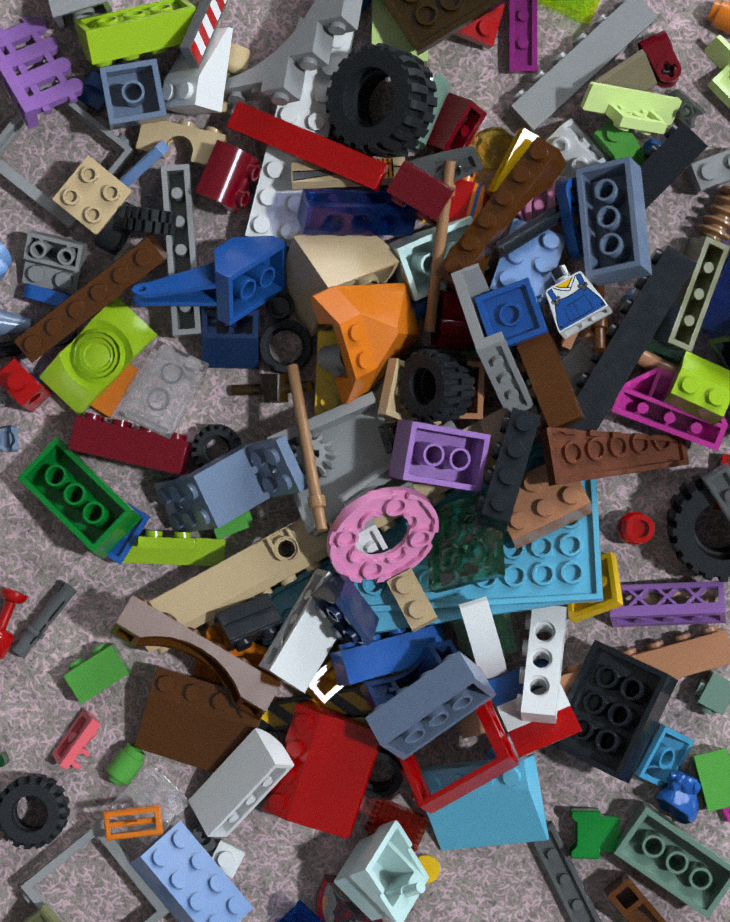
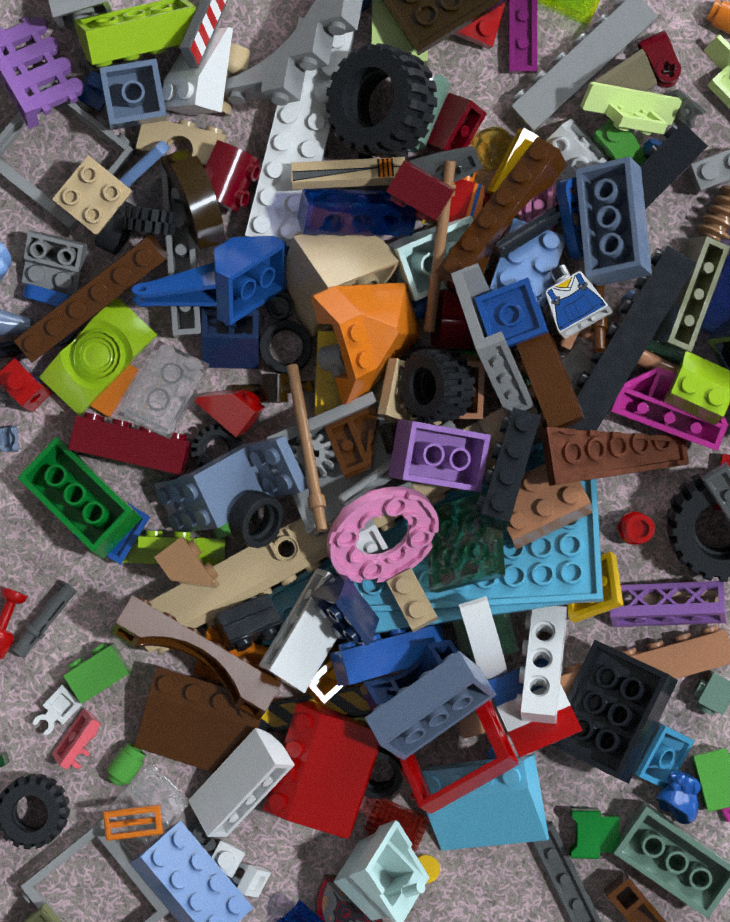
(60, 707): none -> white plate
(184, 565): none -> medium nougat slope
(197, 196): none -> dark brown arch
(232, 409): none -> red slope
(252, 880): none -> white tile
(270, 524): none -> black tyre
(308, 146): red tile -> none
(354, 441): none -> reddish brown wing

